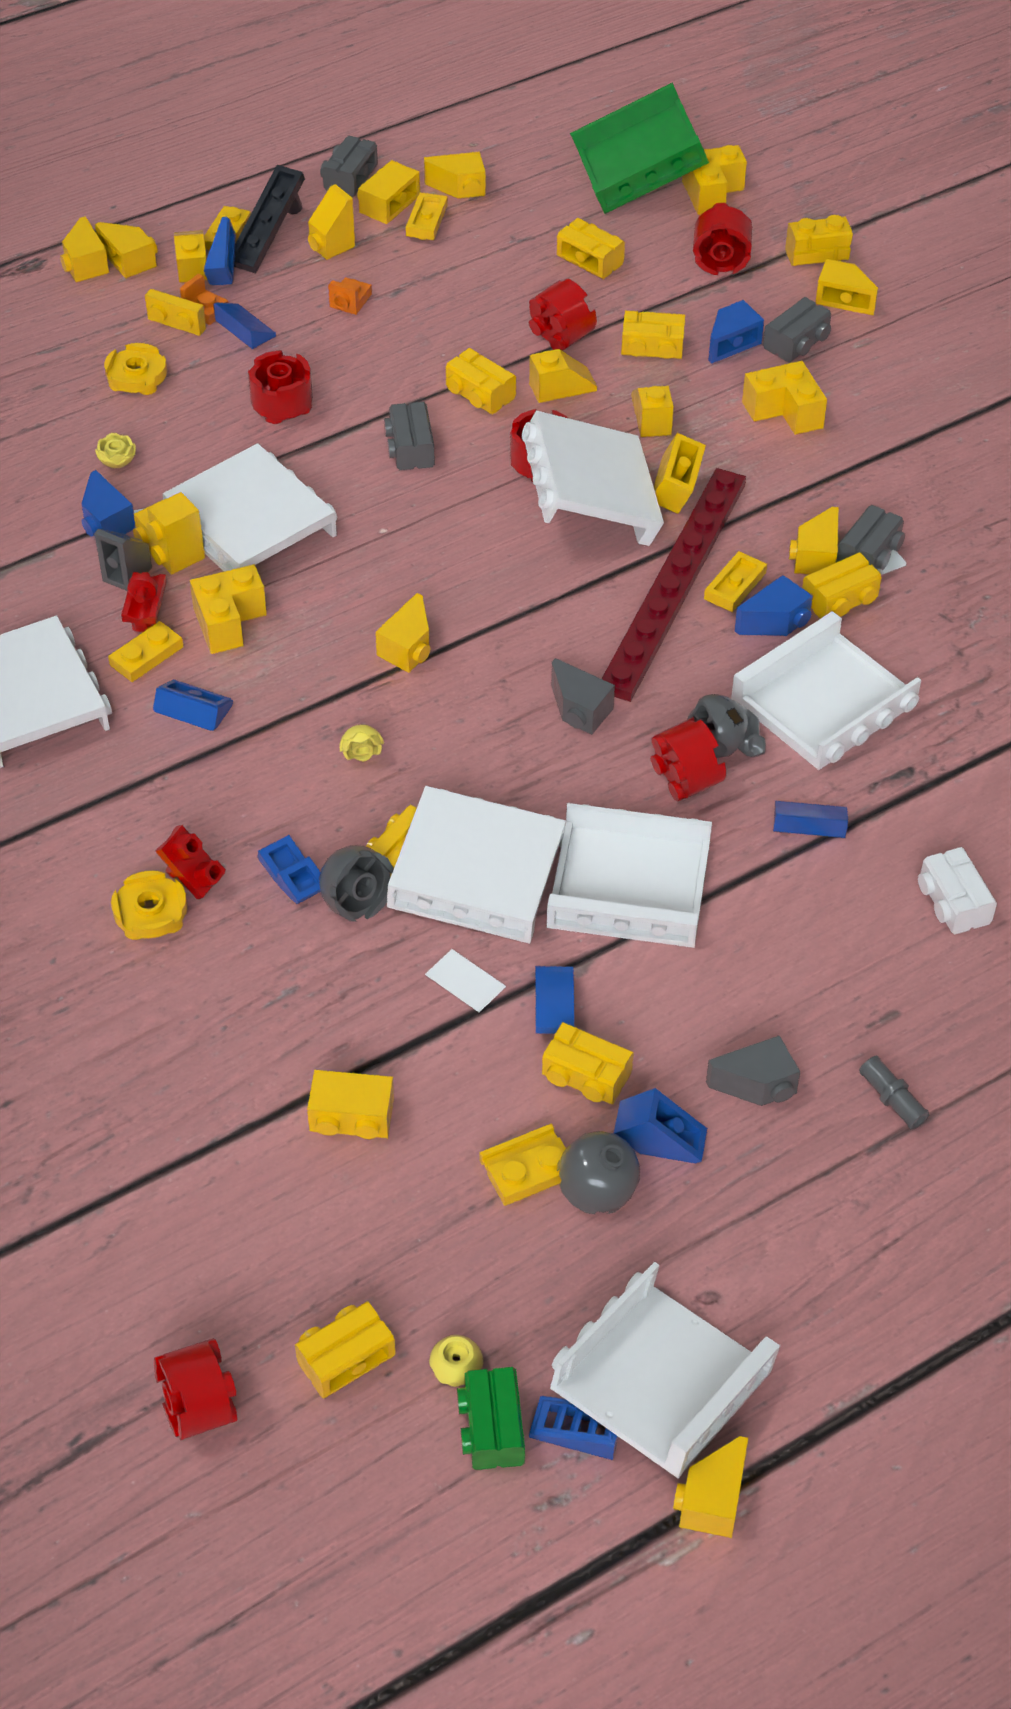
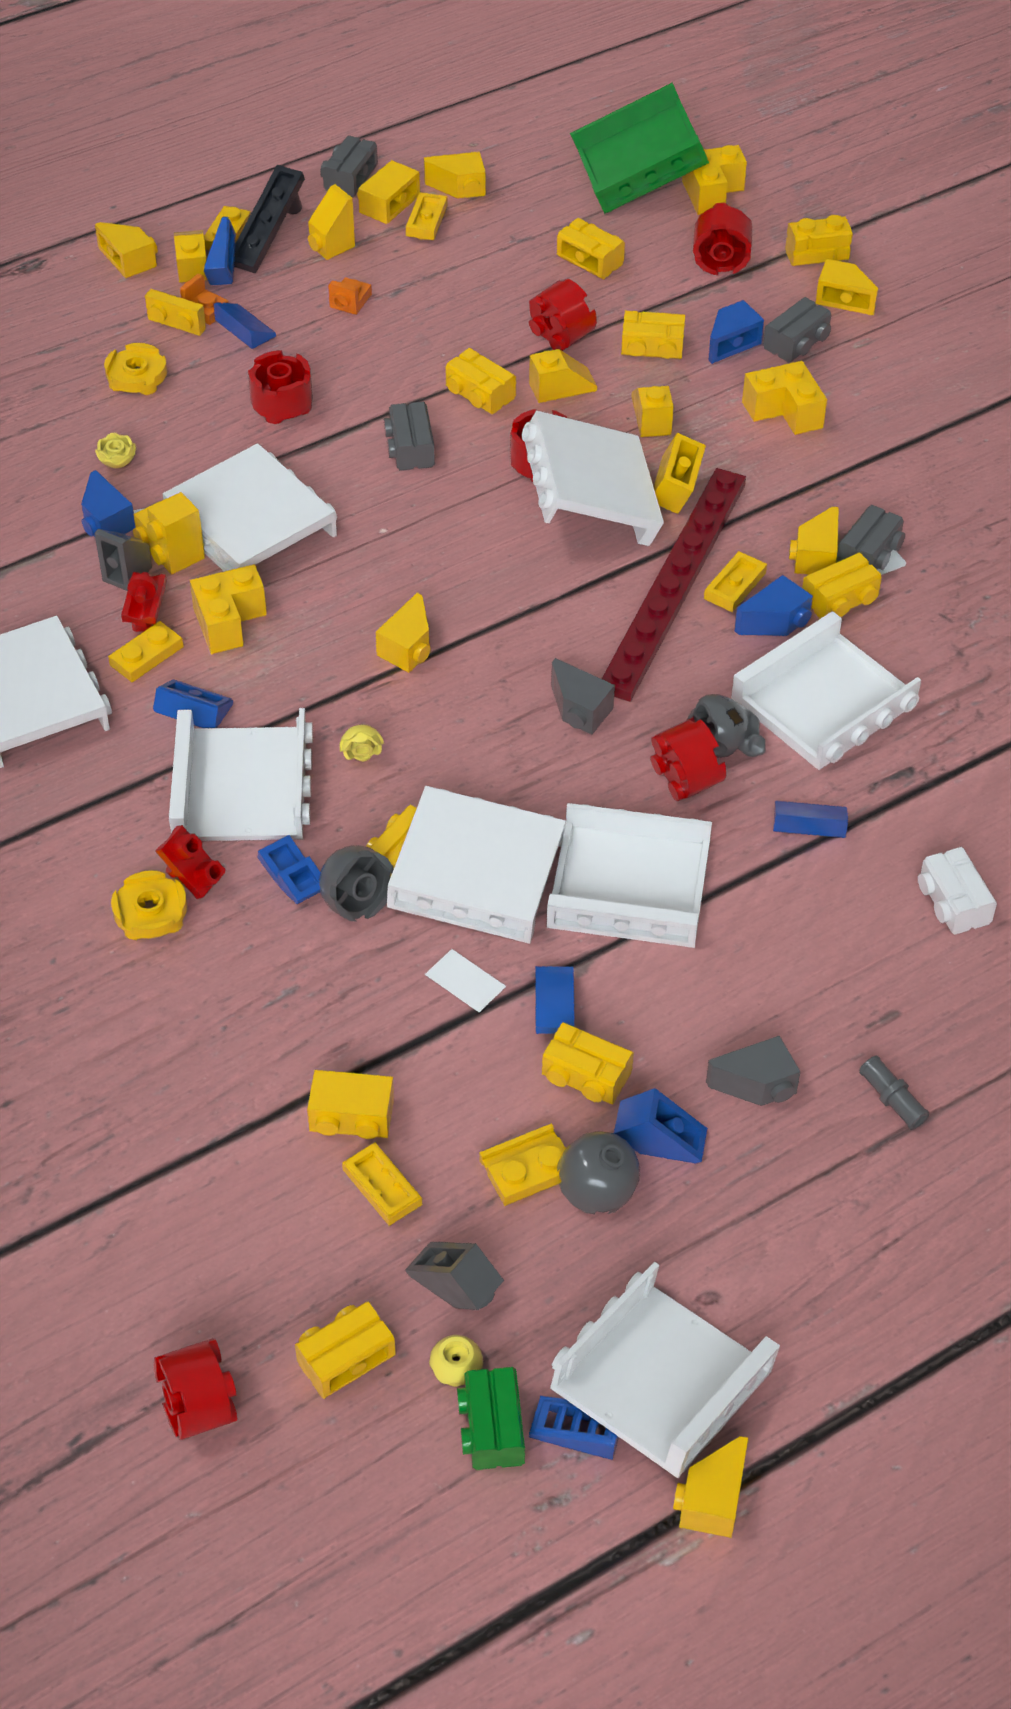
(84, 252): yellow slope -> none
(241, 780): none -> white panel
(382, 1183): none -> yellow plate
(456, 1274): none -> dark grey slope

